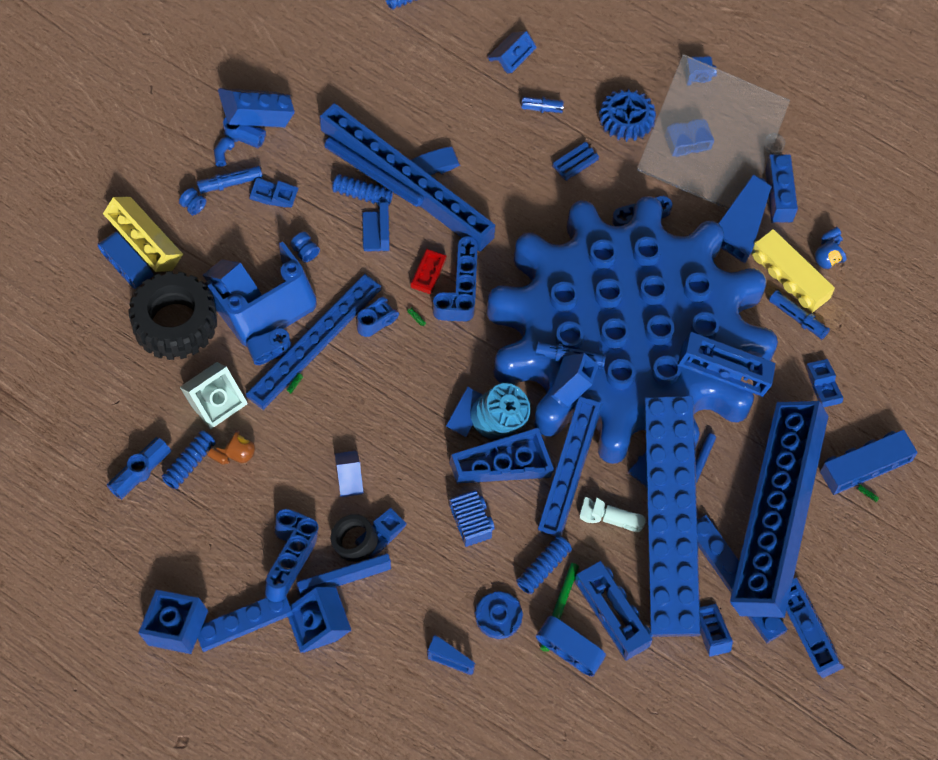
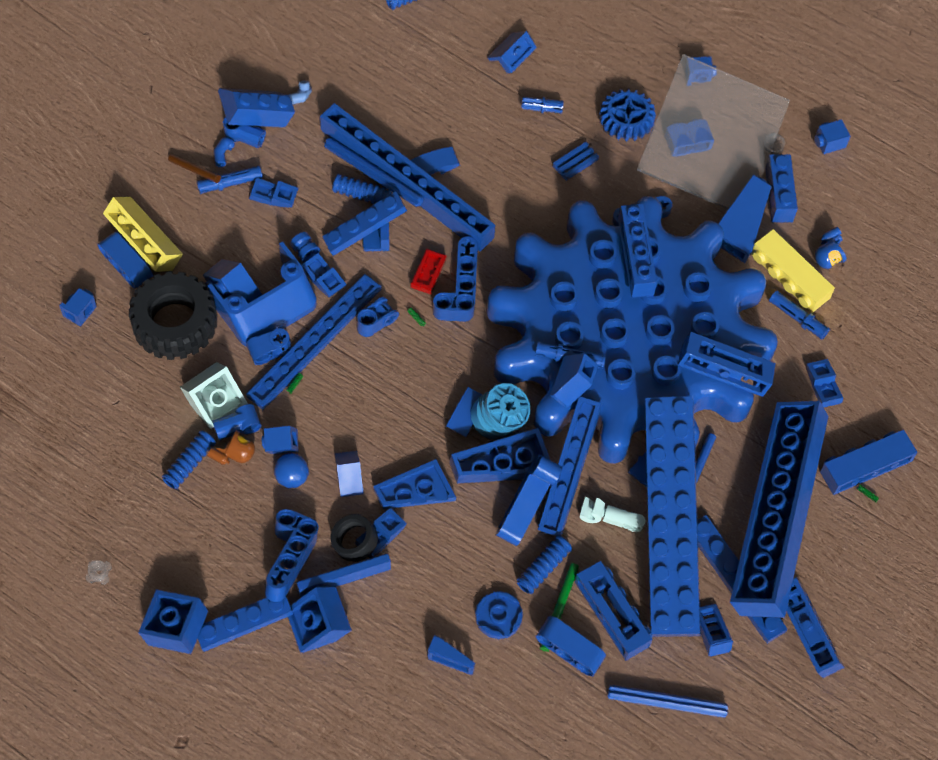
(78, 306): none -> blue brick
(95, 566): none -> clear plate
(128, 477): blue piece -> none
(192, 201): blue wheel -> none
(194, 168): none -> reddish brown bar
(243, 420): none -> blue piece
(280, 440): none -> blue brick
(291, 470): none -> blue hair
(302, 93): none -> medium blue arm
(323, 276): none -> blue slope
(364, 223): none -> blue plate
(415, 487): none -> blue wing
(471, 518): blue brick -> none
(527, 499): none -> blue beam
(637, 250): none -> blue brick
(667, 701): none -> axle
(832, 136): none -> blue brick

